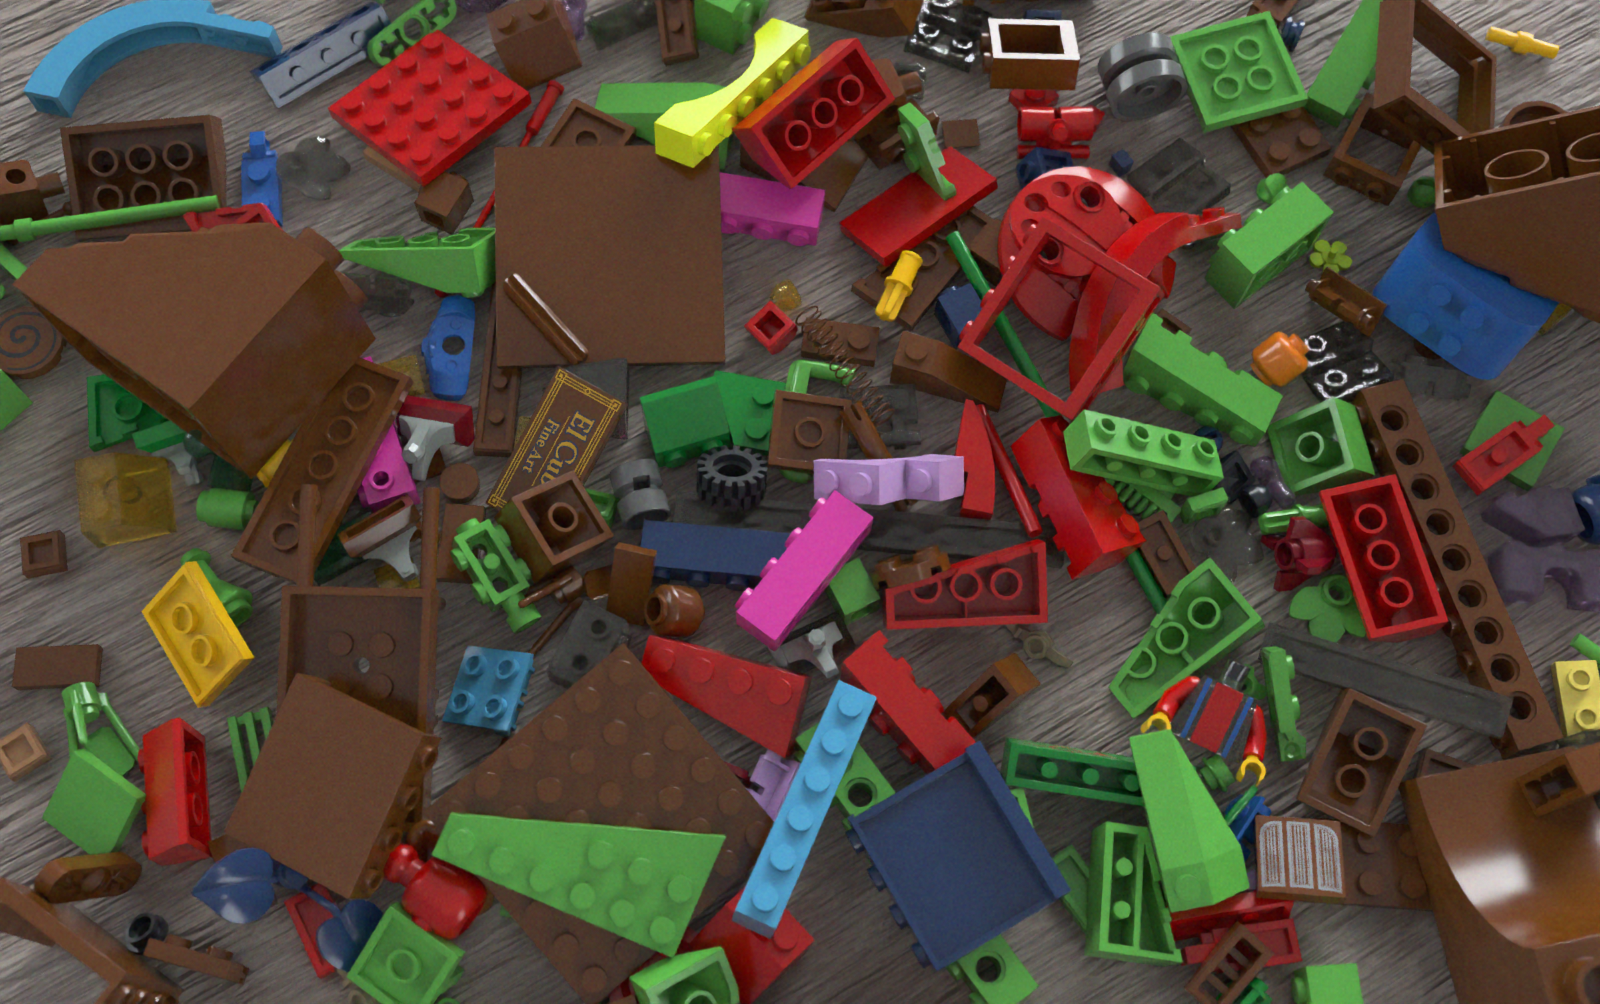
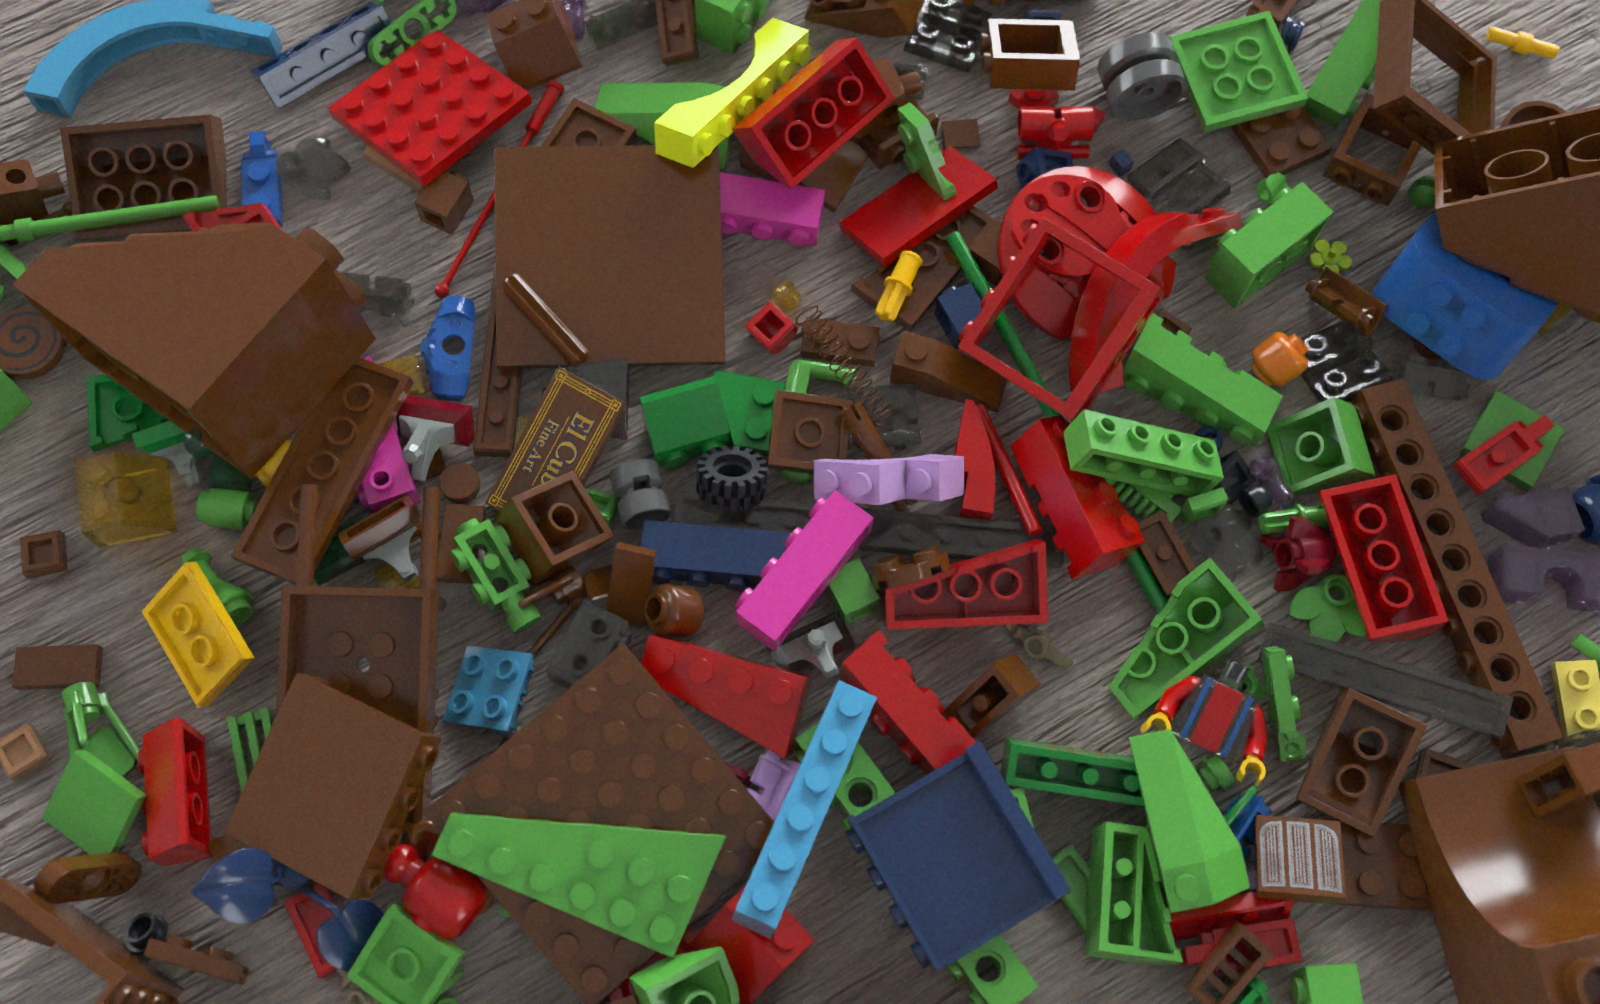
(449, 264): bright green wedge -> none

